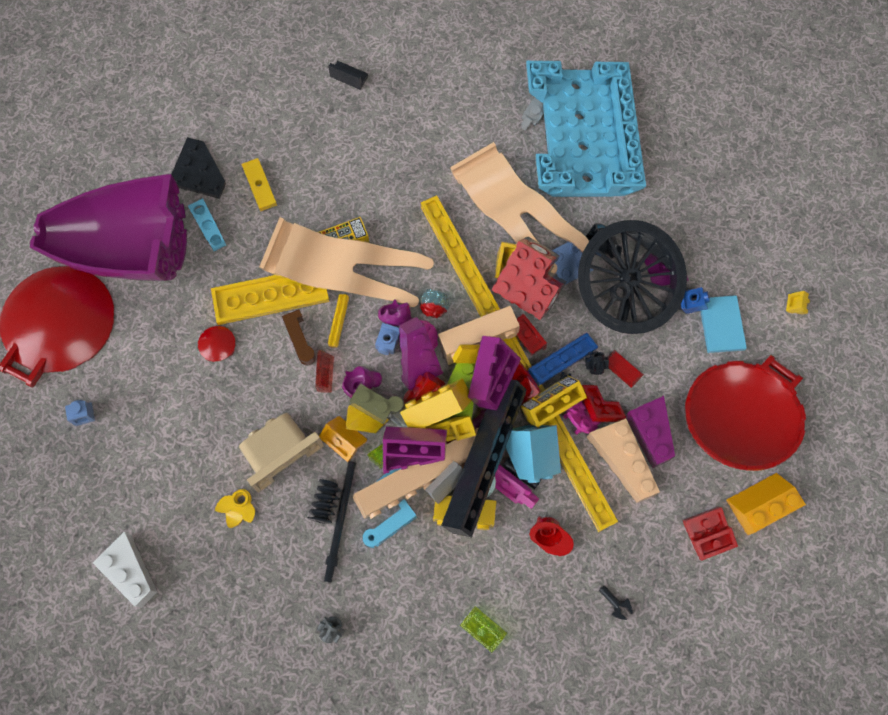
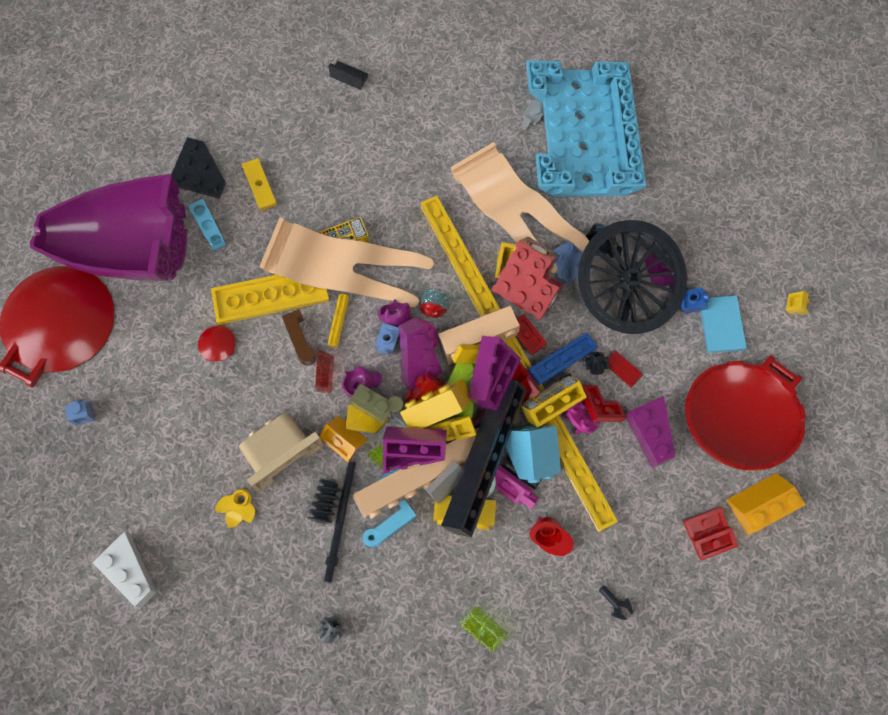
(623, 455): light nougat wedge -> none

